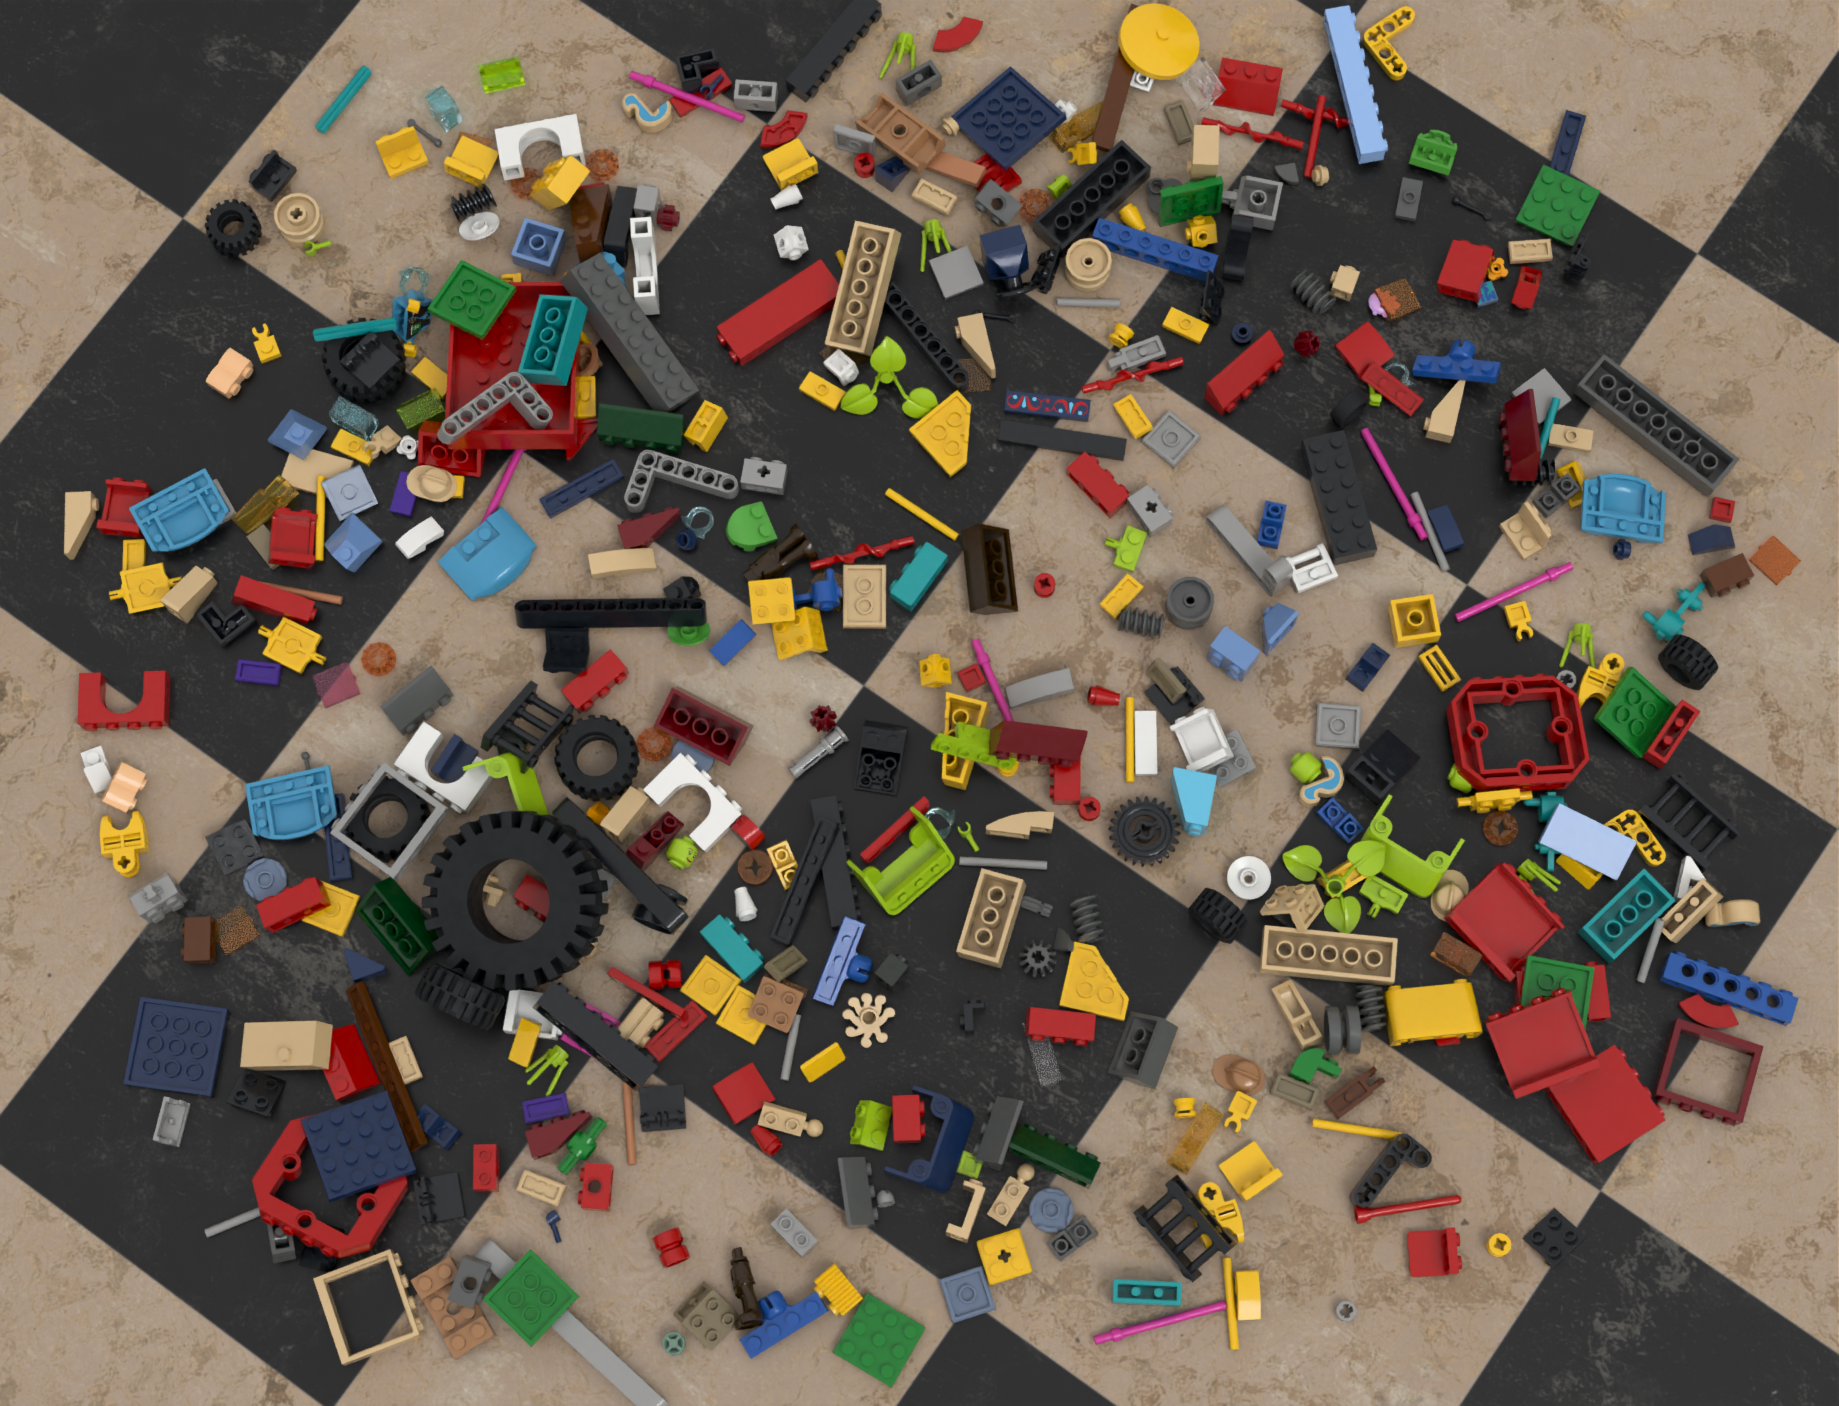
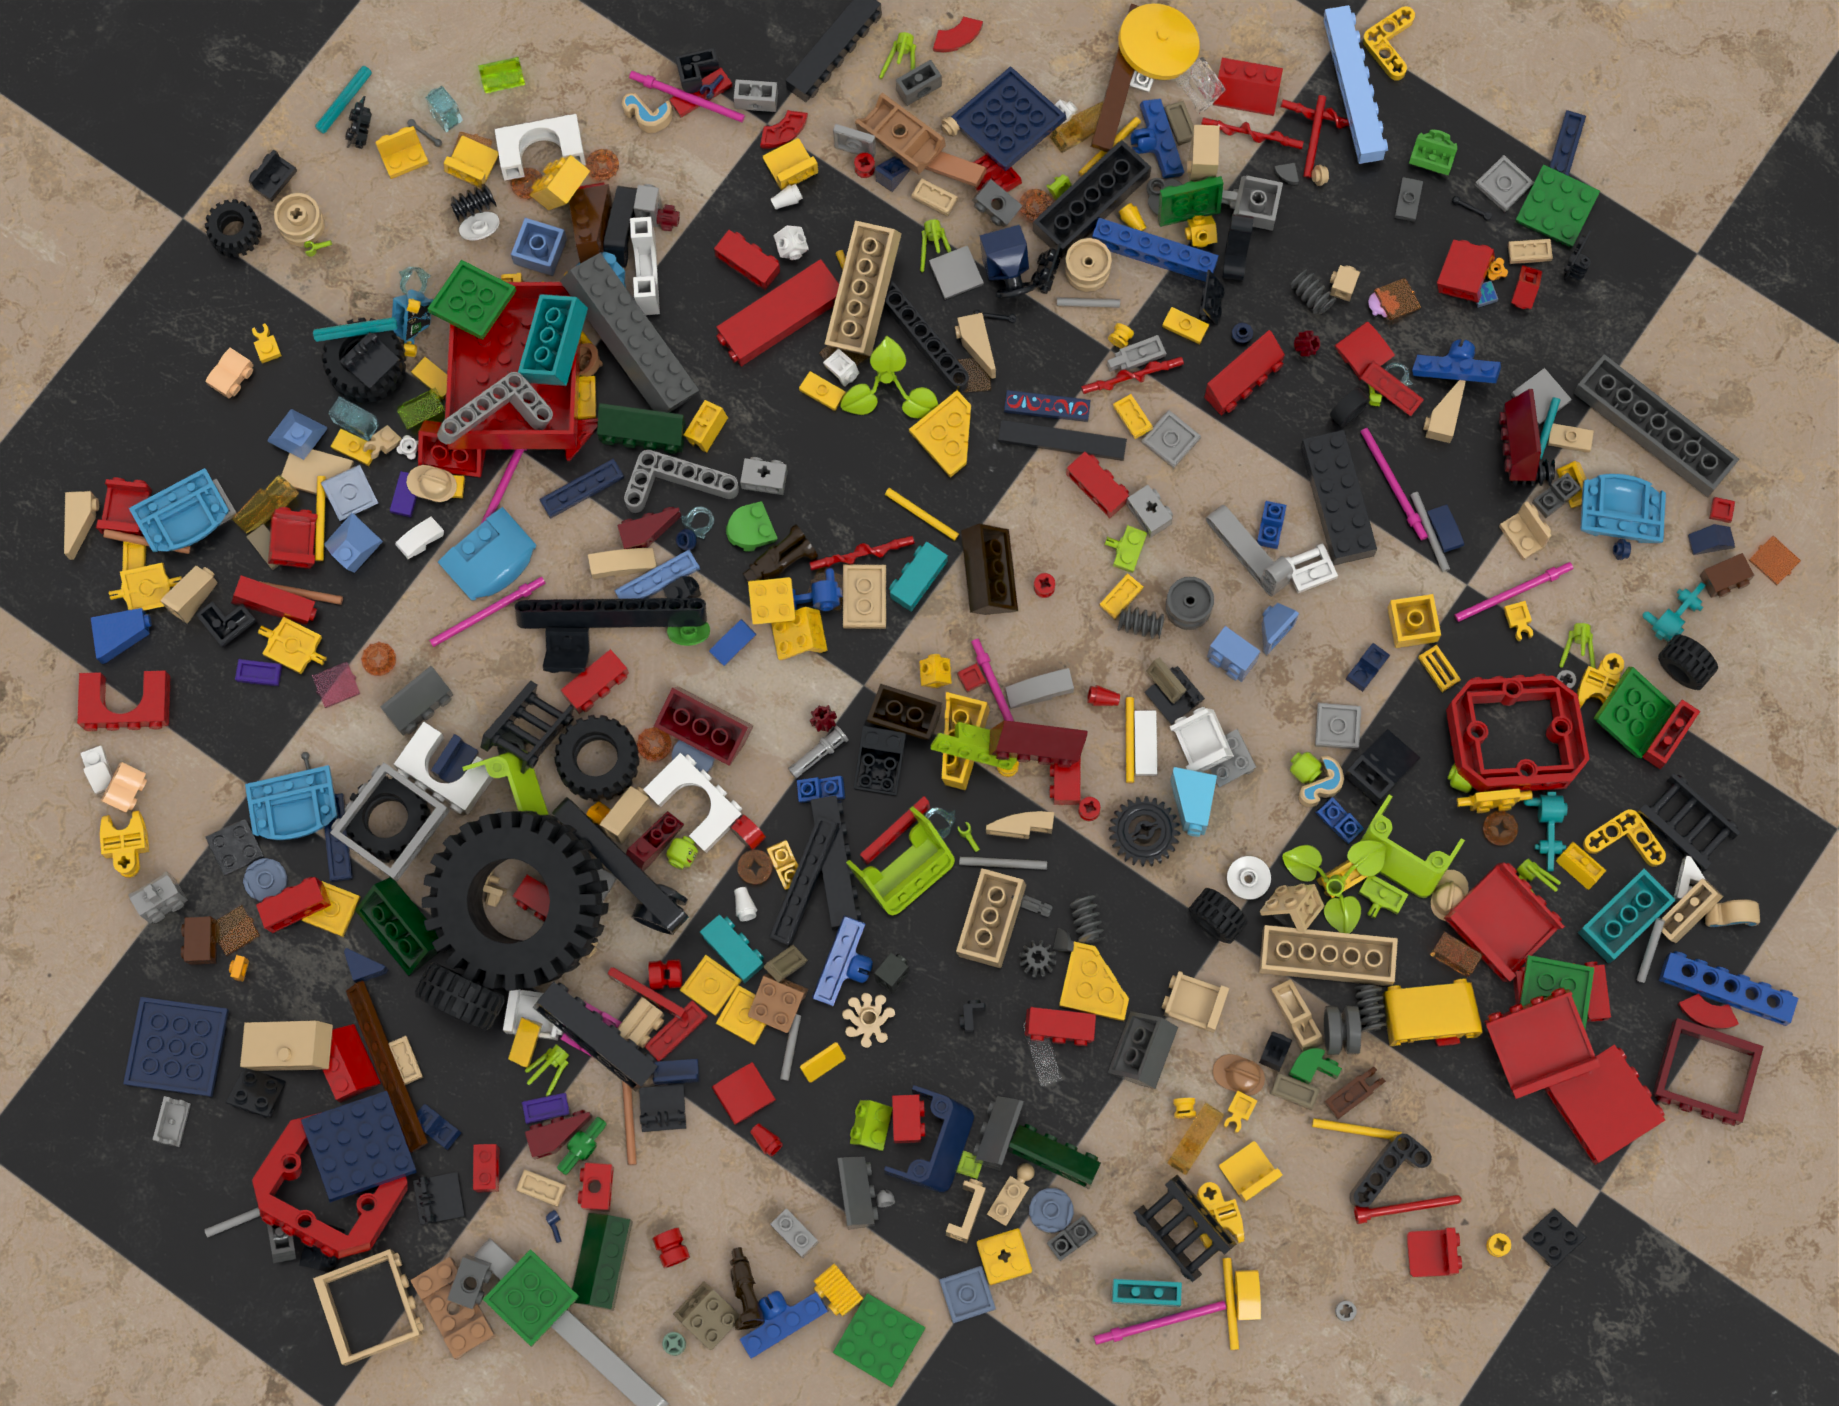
(118, 632): none -> blue slope
(135, 539): none -> nougat bar
(238, 968): none -> light orange plate
(360, 123): none -> black hinge
(523, 591): none -> dark pink bar
(601, 1260): none -> dark green slope
(659, 577): none -> medium blue tile
(676, 1072): none -> dark blue panel
(747, 259): none -> red brick
(788, 1120): tan plate -> none
(819, 788): none -> blue slope
(905, 712): none -> dark brown slope
(1084, 154): yellow plate -> none
(1120, 136): none -> yellow bar
(1157, 139): none -> blue plate
(1195, 1002): none -> tan panel
(1275, 1051): none -> black bracket
(1504, 183): none -> light grey tile
(1587, 841): tile -> none

